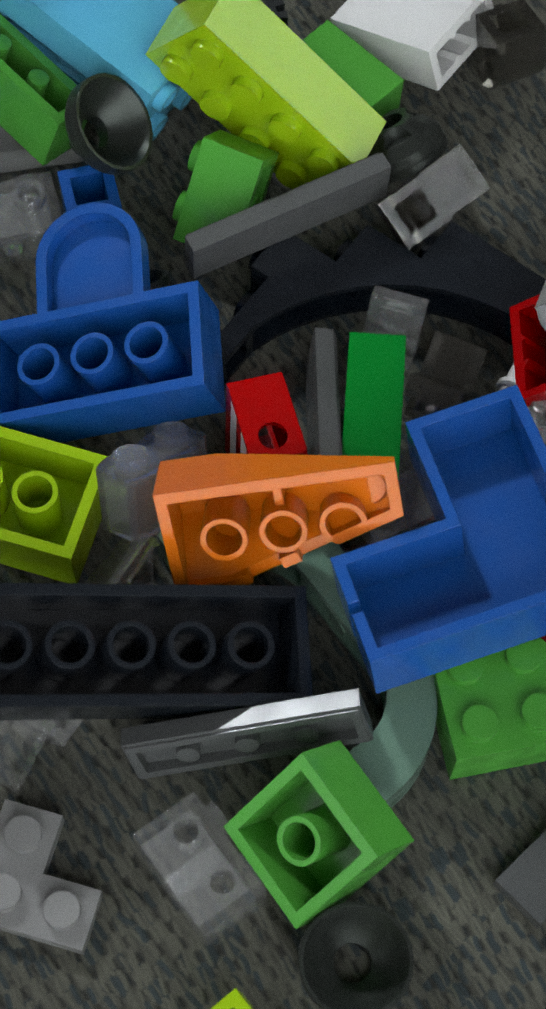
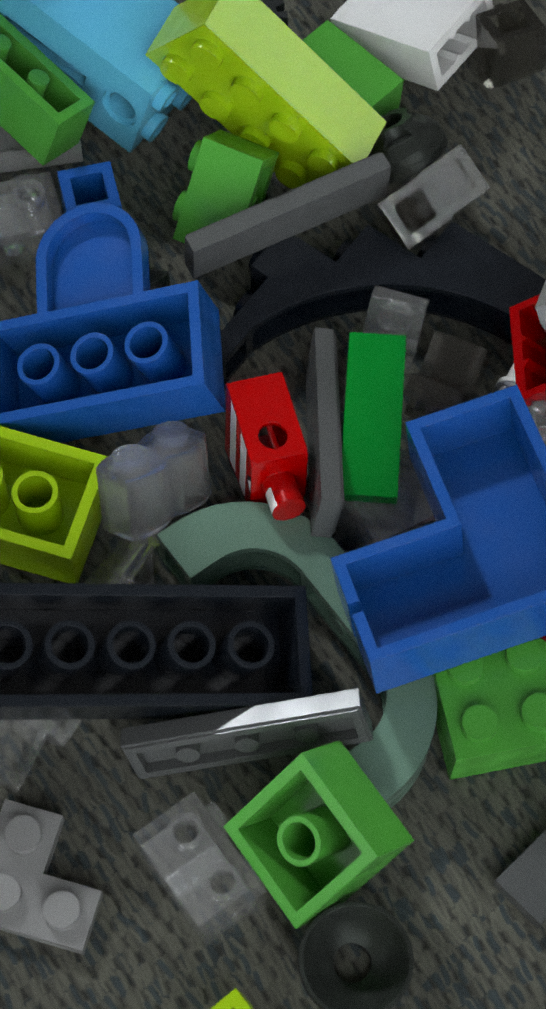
(118, 118): pearl dark grey piece -> none
(252, 512): orange wedge -> none

